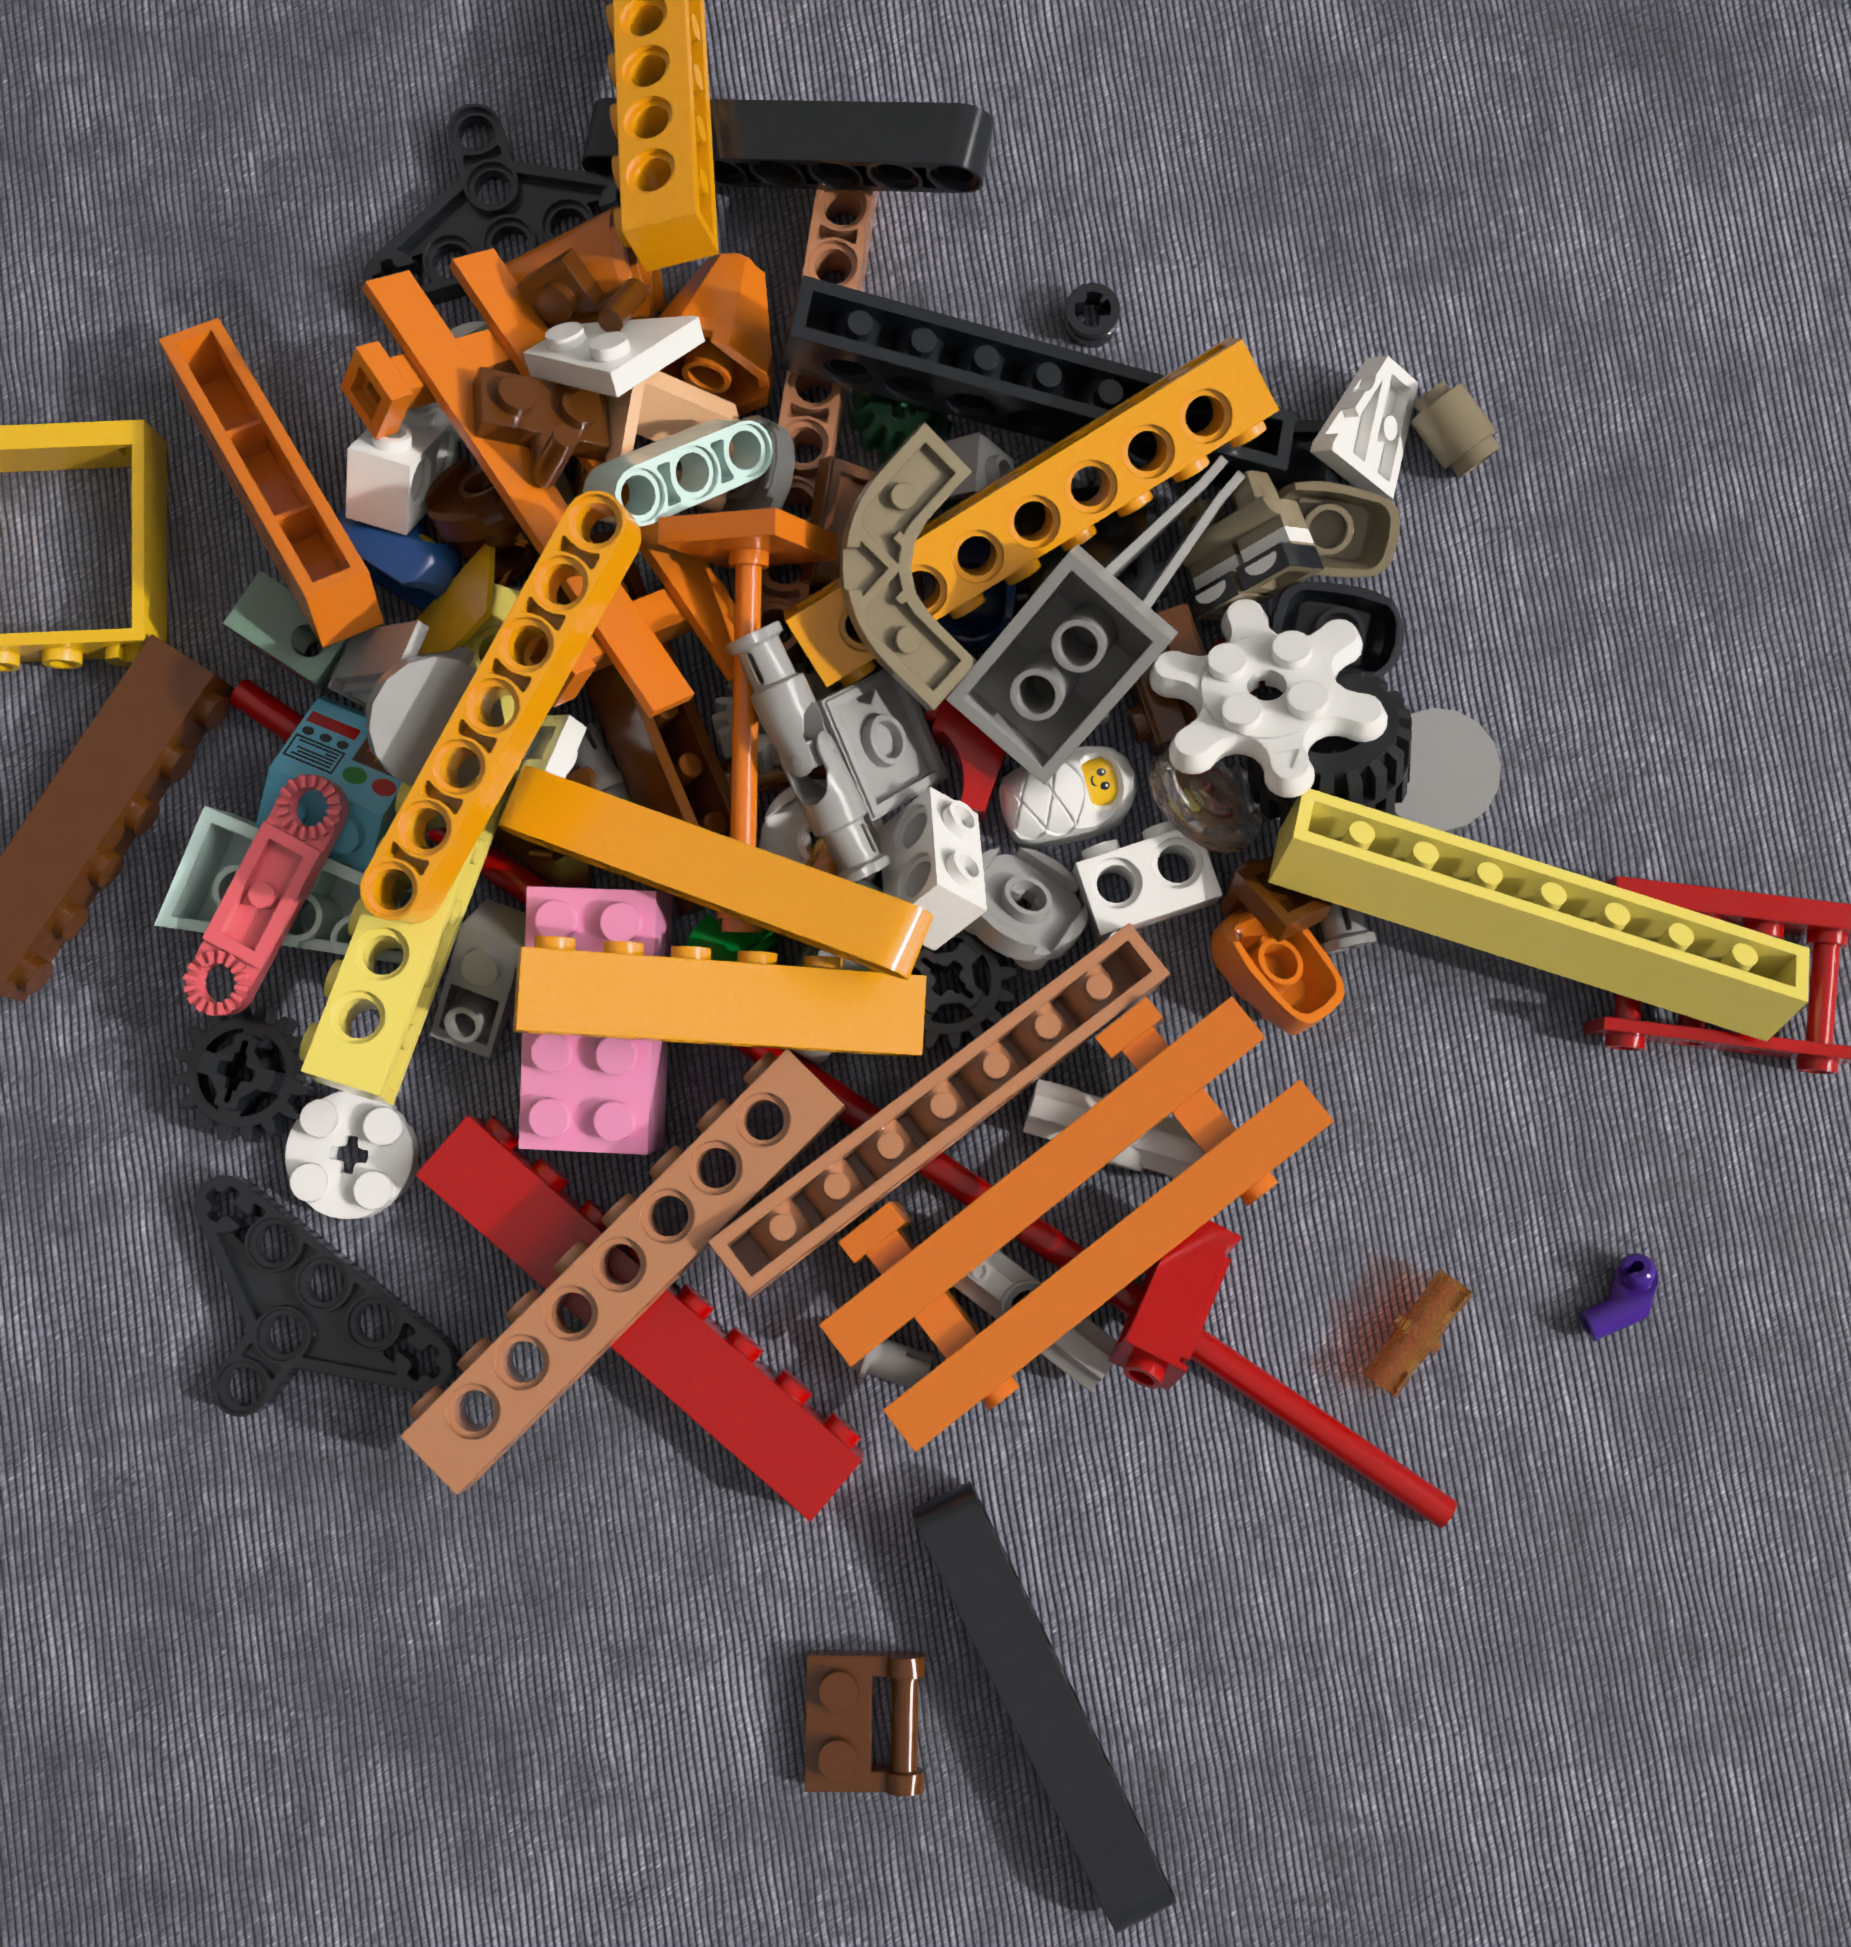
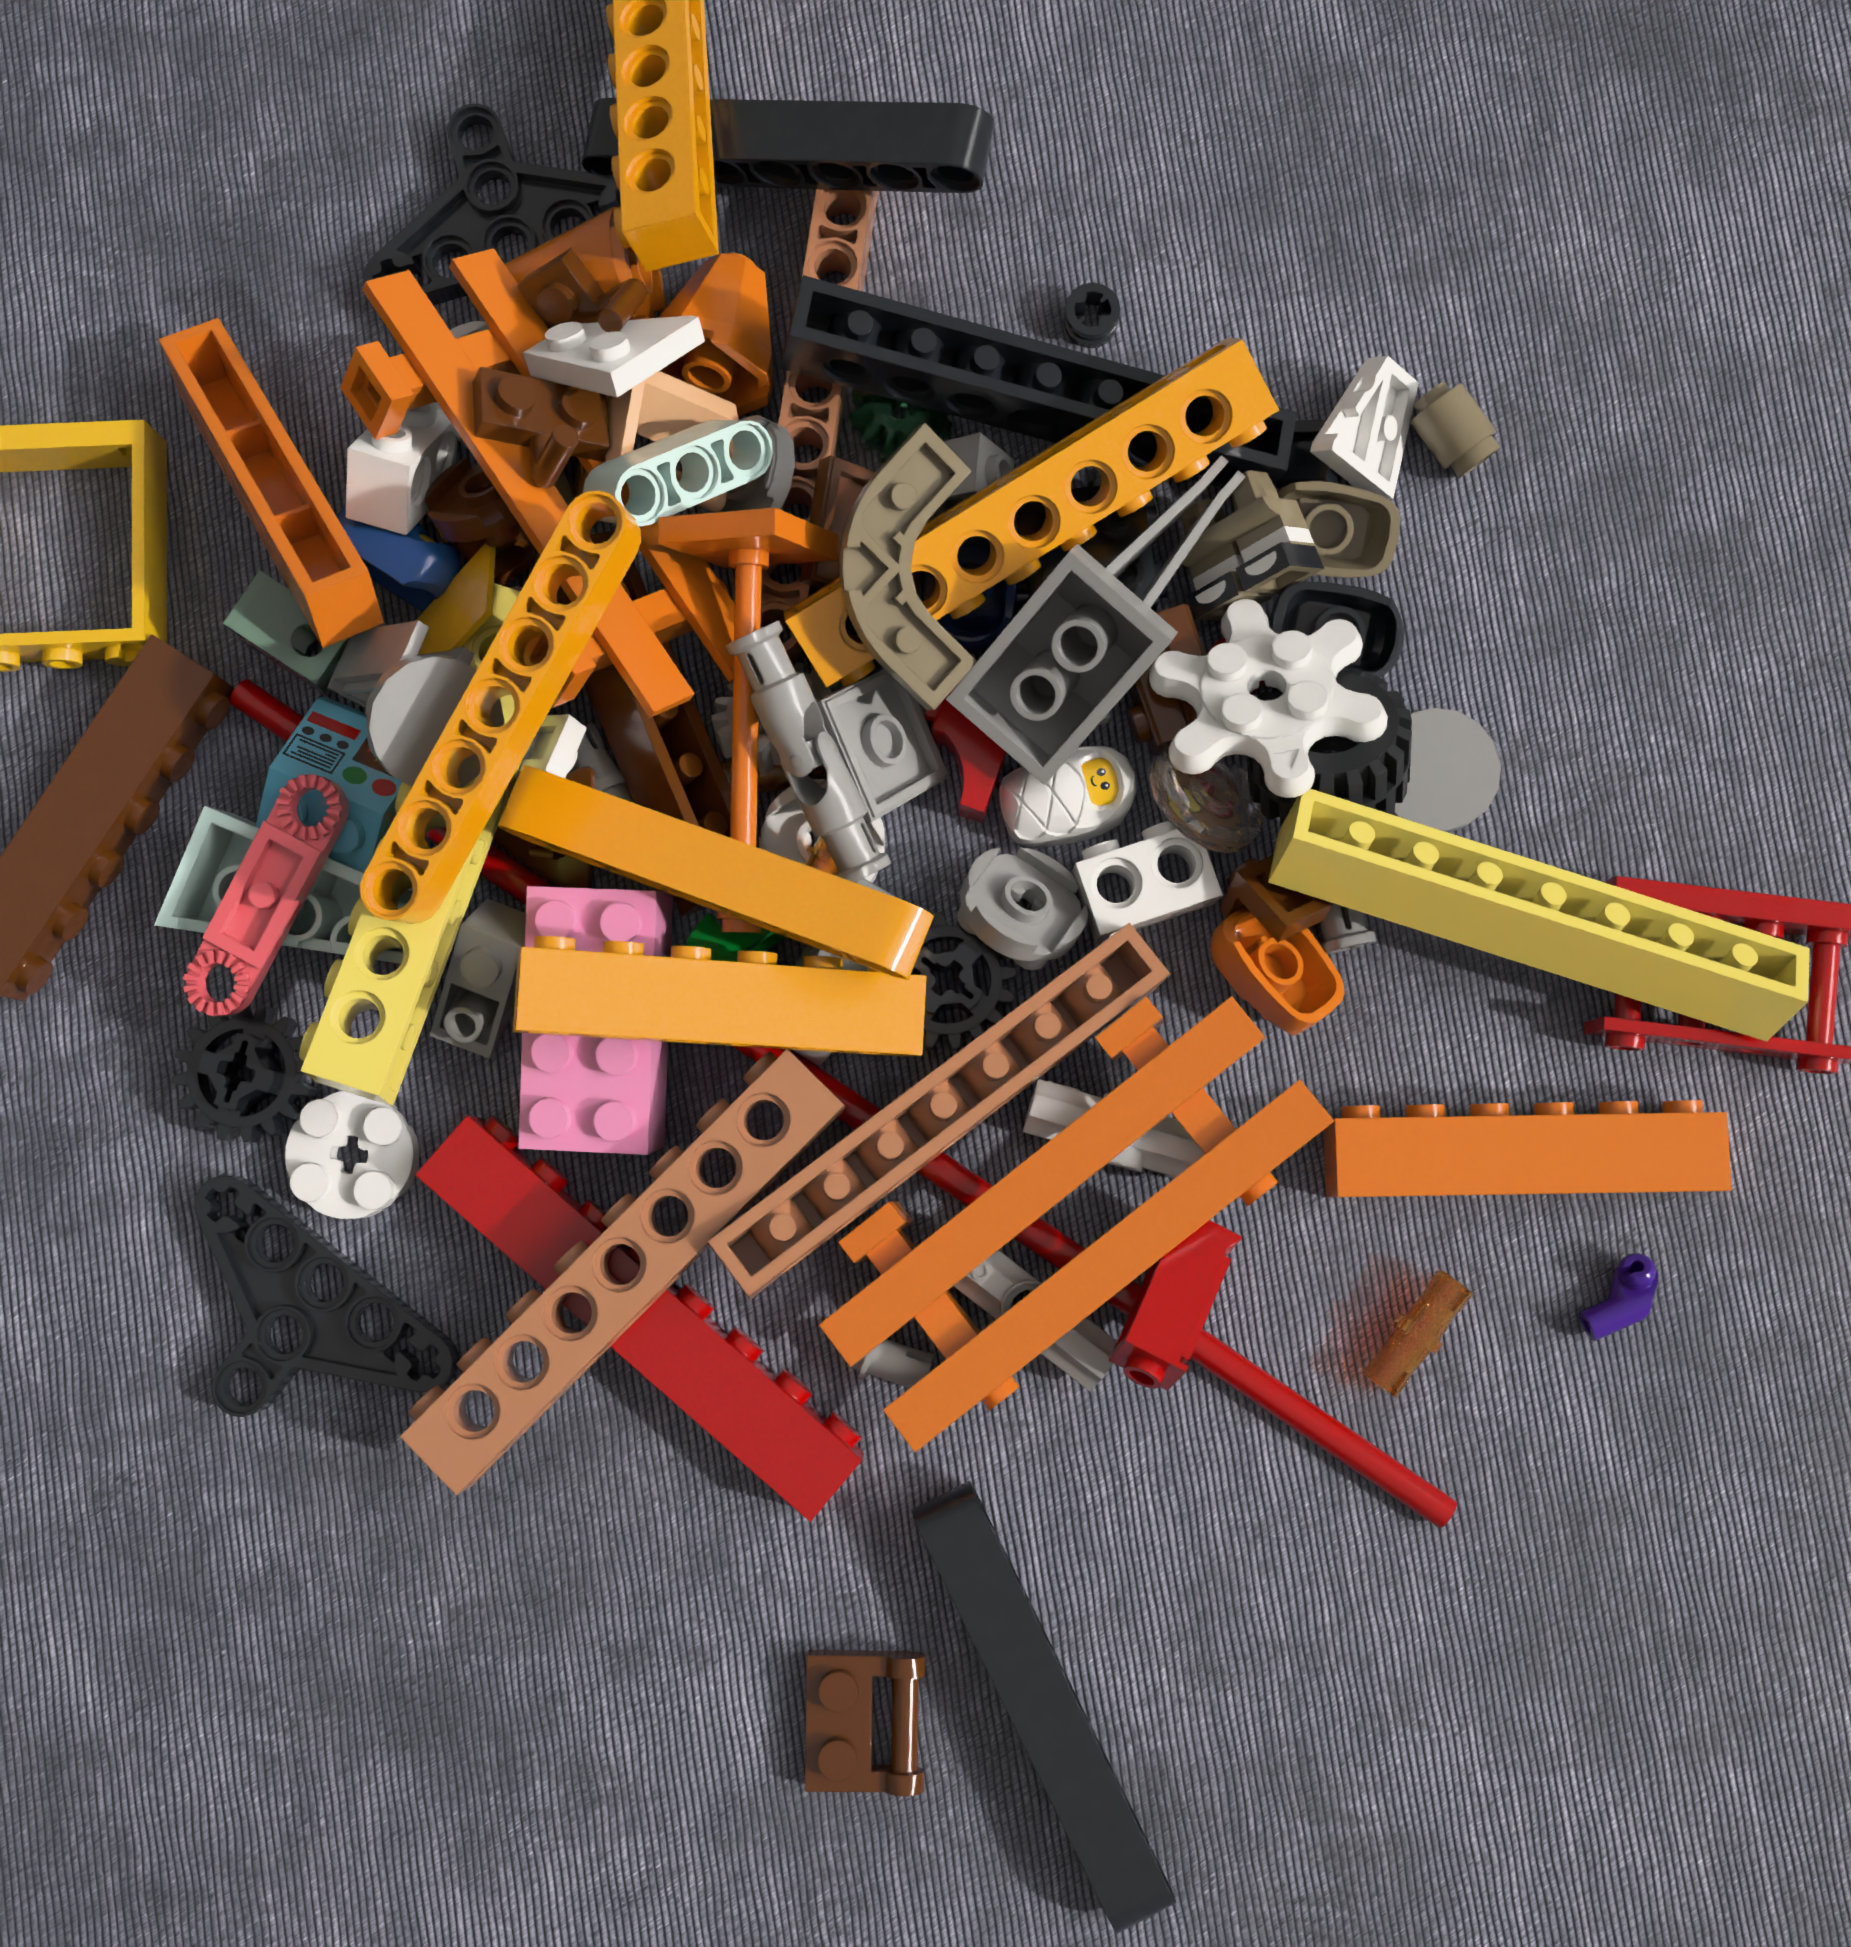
(936, 862): white brick -> none
(1527, 1153): none -> orange brick

